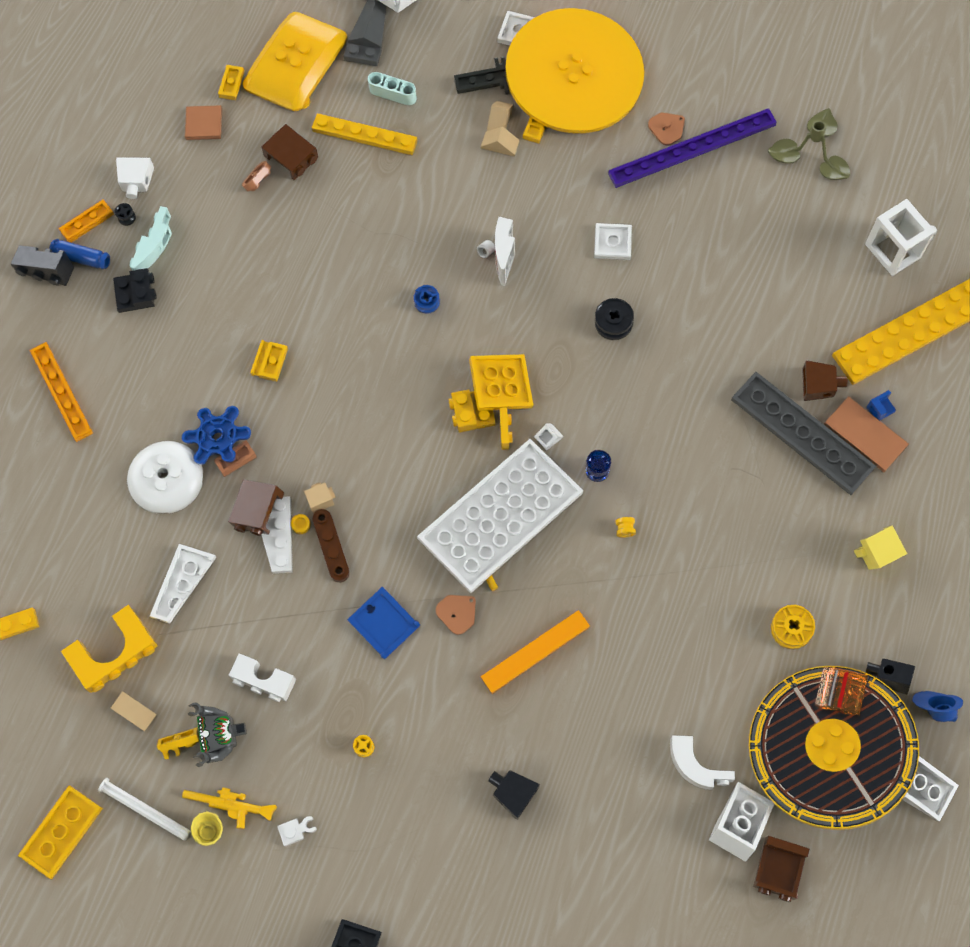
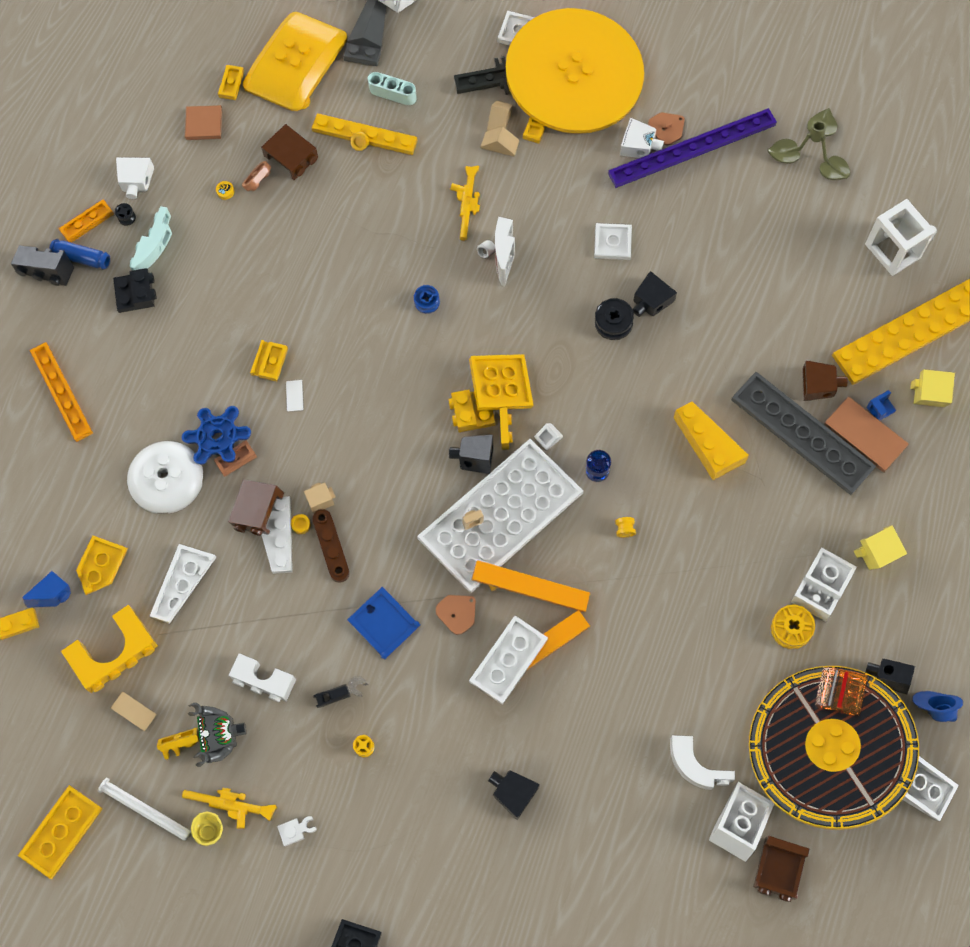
(48, 592): none -> blue slope
(99, 564): none -> yellow tile
(225, 190): none -> yellow tile
(294, 395): none -> white sticker
(341, 692): none -> black piece
(359, 141): none -> yellow tile
(468, 204): none -> yellow piece
(472, 519): none -> tan plate
(474, 453): none -> torso
(508, 660): none -> white plate
(530, 586): none -> light orange tile
(639, 140): none -> white torso
(653, 296): none -> black torso
(711, 444): none -> yellow wedge
(823, 584): none -> white slope
(933, 388): none -> light yellow plate

